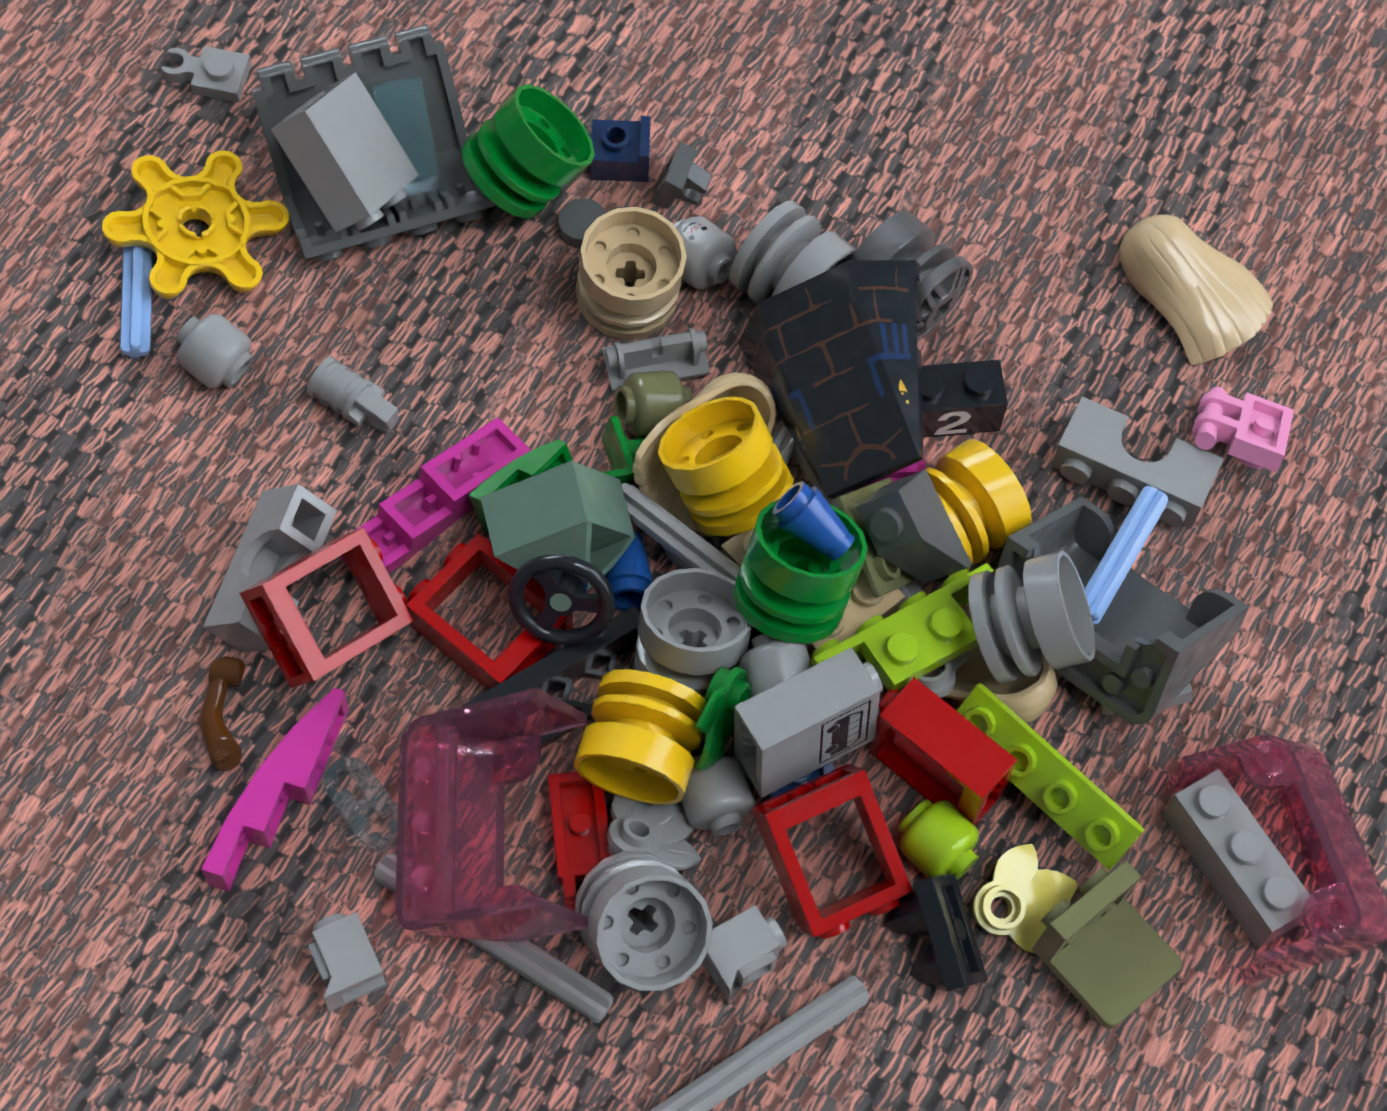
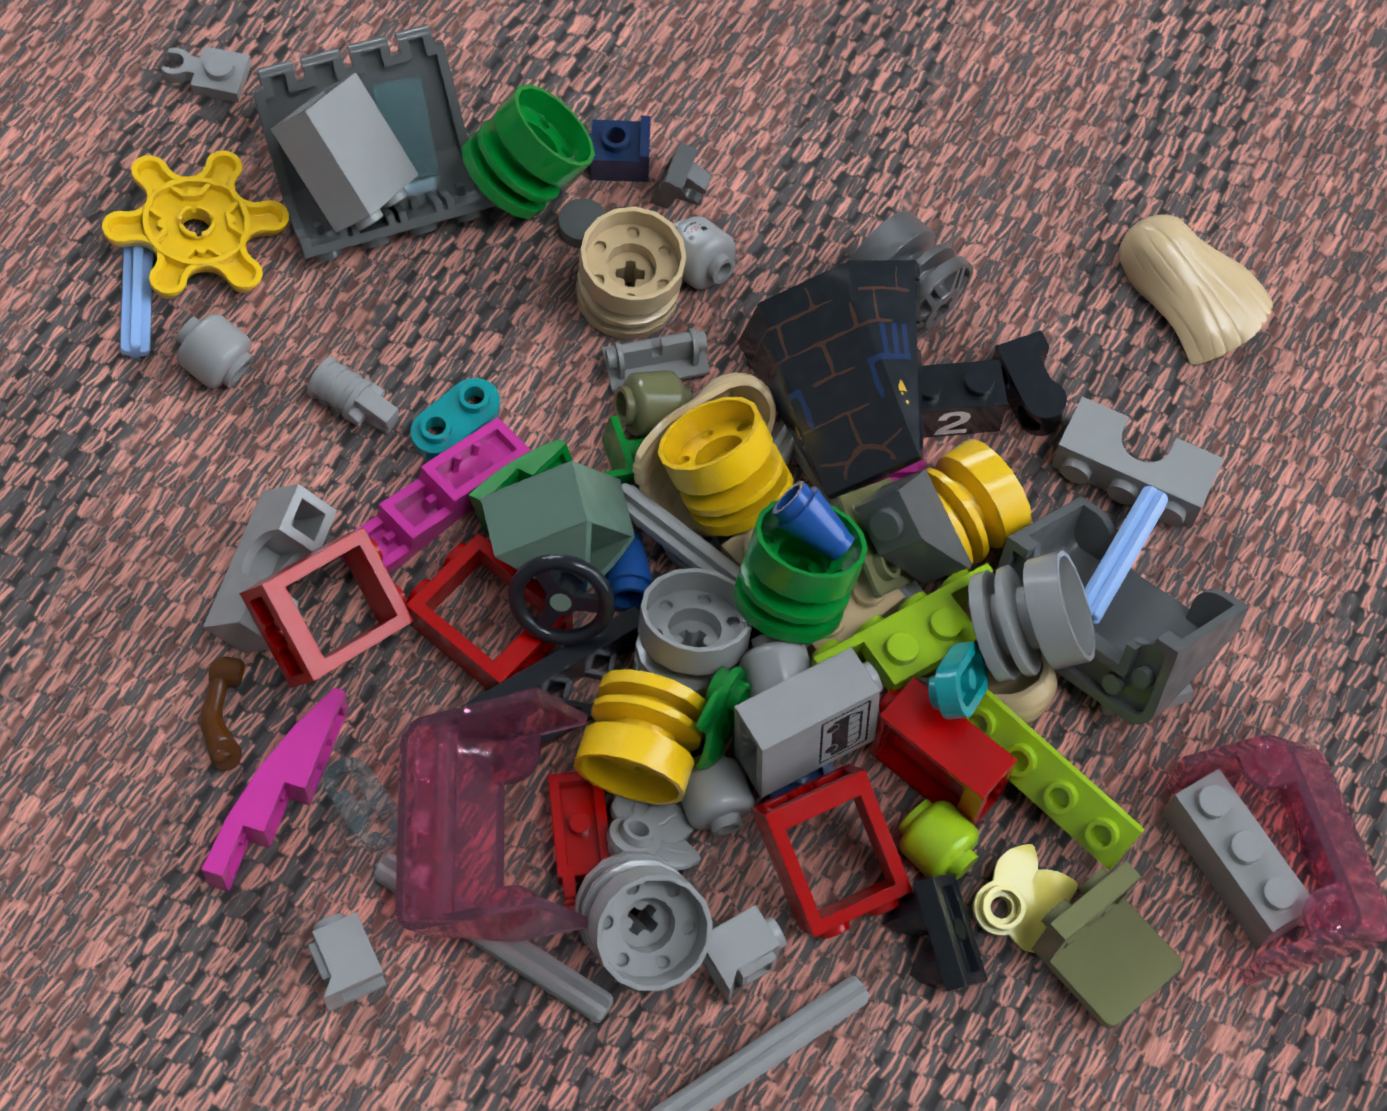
(455, 416): none -> teal plate
(785, 252): light grey wheel -> none
(959, 681): none -> teal plate
(1028, 387): none -> black leg
(1251, 427): bright pink plate -> none

